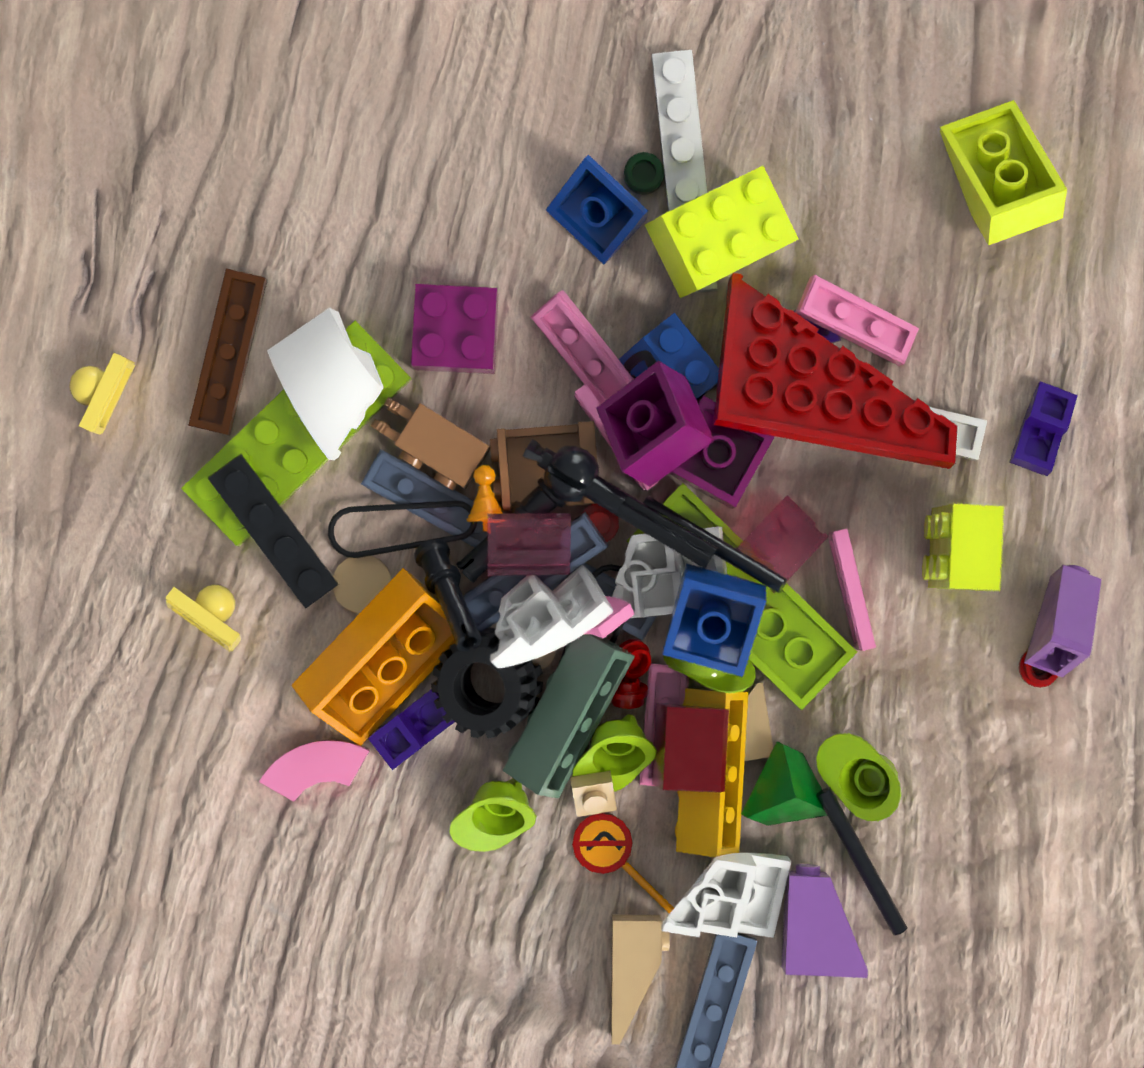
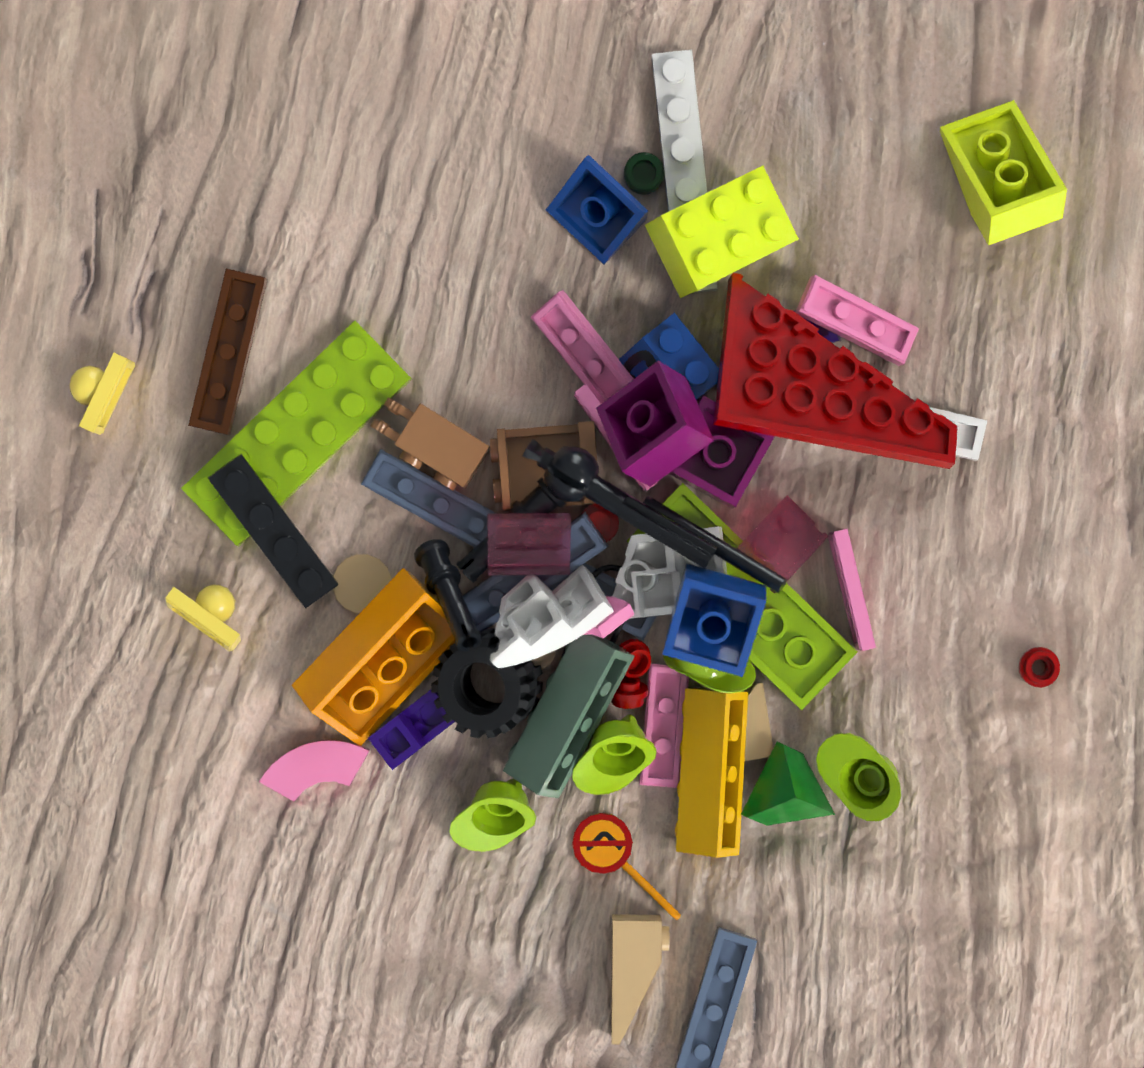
(326, 379): white slope -> none
(396, 507): black piece -> none
(454, 329): magenta brick -> none
(485, 500): light orange piece -> none
(593, 793): tan plate -> none
(690, 748): dark red slope -> none
(733, 896): white slope -> none
(816, 928): medium lavender slope -> none
(861, 861): black bar -> none
(964, 547): neon yellow brick -> none
(1043, 428): dark purple slope -> none
(1065, 621): medium lavender slope -> none

